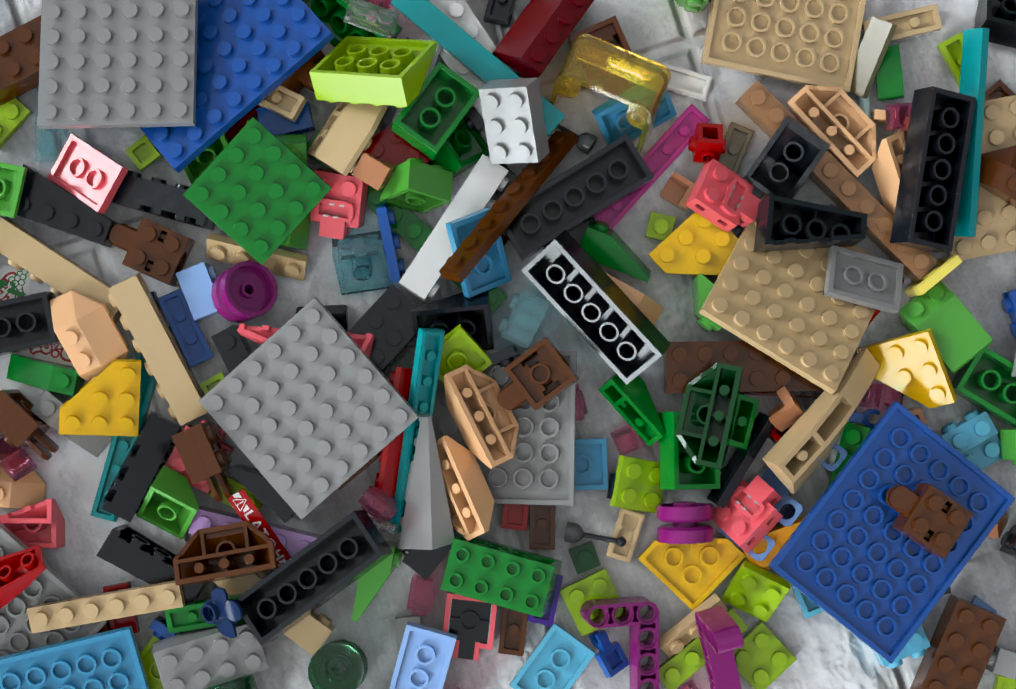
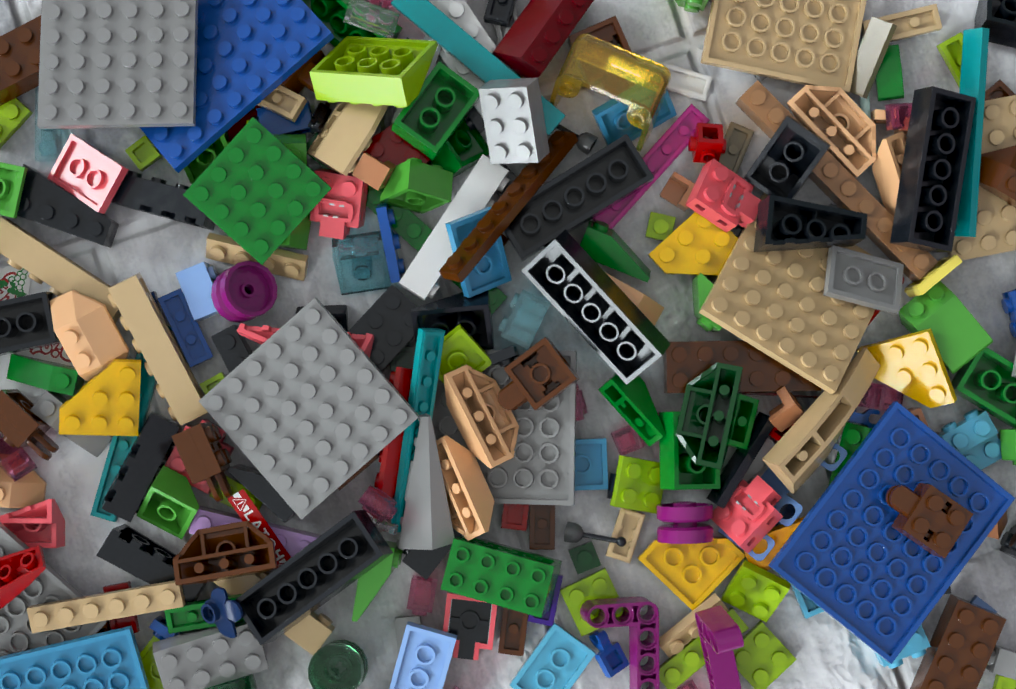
(152, 249): reddish brown brick -> none
(319, 118): none -> black axle

